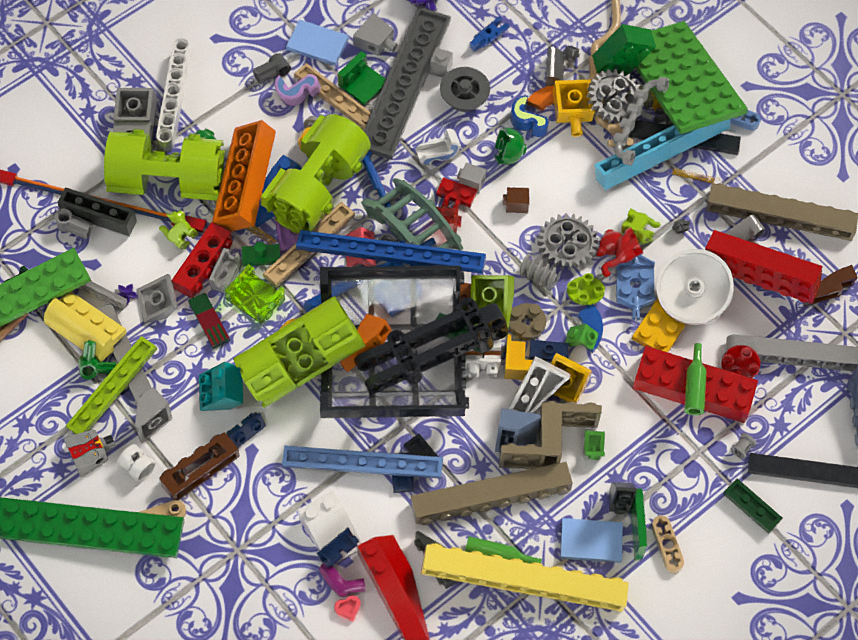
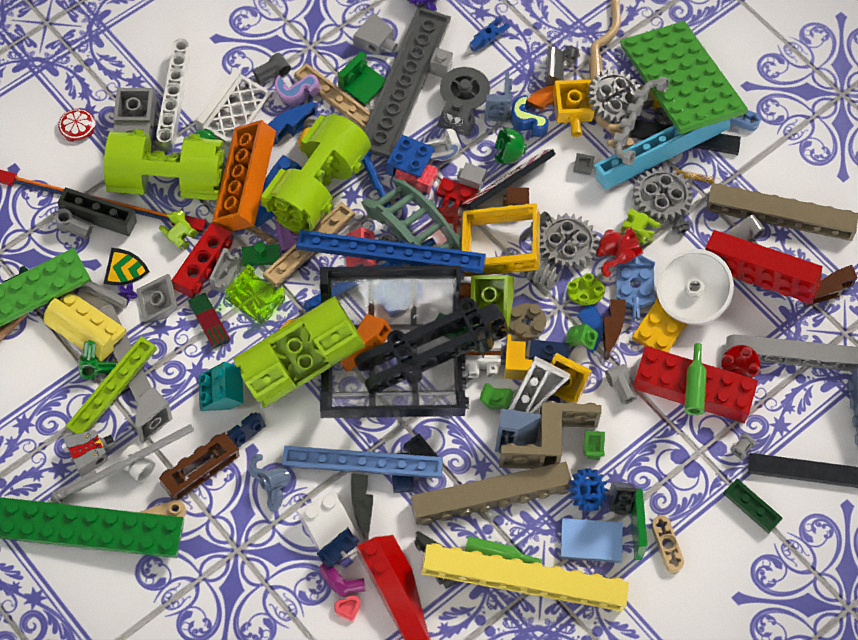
(76, 124): none -> dish
(93, 477): none -> light grey bar
(124, 268): none -> shield
(220, 99): none -> white fence
(270, 481): none -> sand blue piece
(292, 120): none -> blue slope
(317, 42): light blue tile -> none
(361, 503): none -> pearl dark grey slope
(409, 156): none -> blue bracket
(423, 183): none -> coral brick
(457, 117): none -> dark grey torso
(493, 215): none -> yellow window
(496, 398): none -> bright green bracket
(498, 105): none -> sand blue bracket
(508, 179): none -> black tile
(543, 217): none -> dark grey axle
(584, 164): none -> dark grey plate
(588, 490): none -> blue gear
(613, 325): none -> reddish brown slope
(620, 379): none -> light grey piece
(624, 49): green brick -> none
(663, 194): none -> light grey gear

